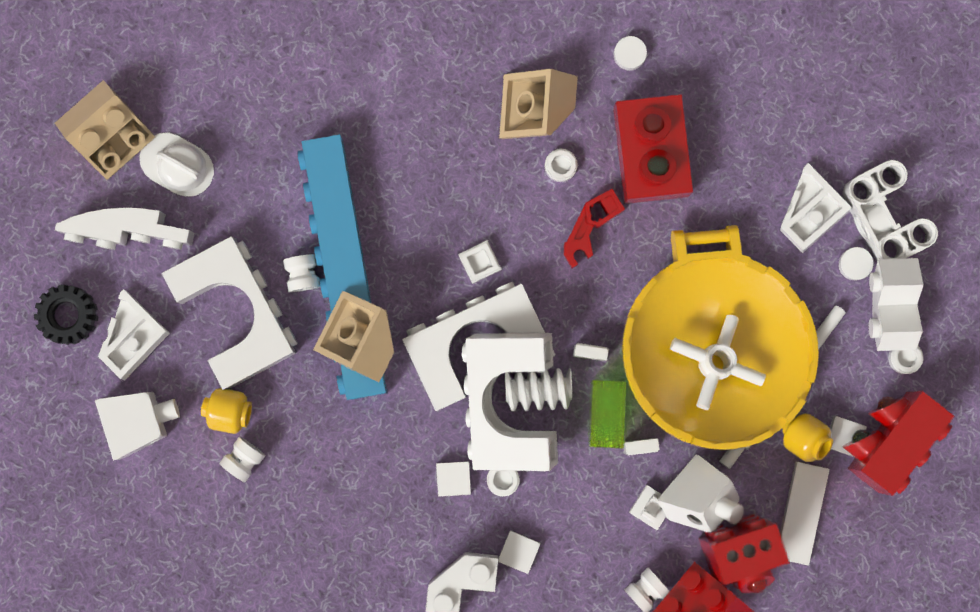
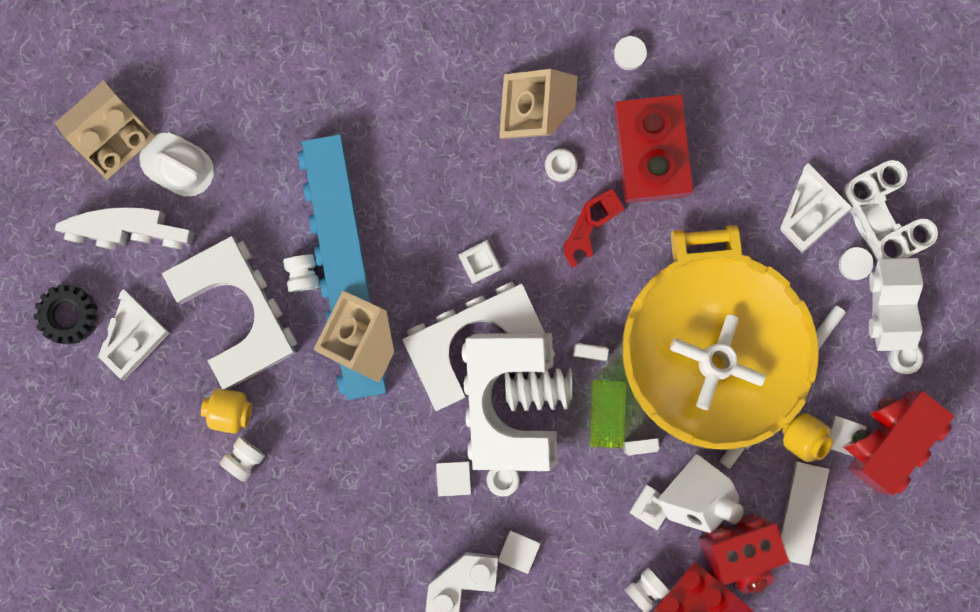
(134, 421): white torso -> none

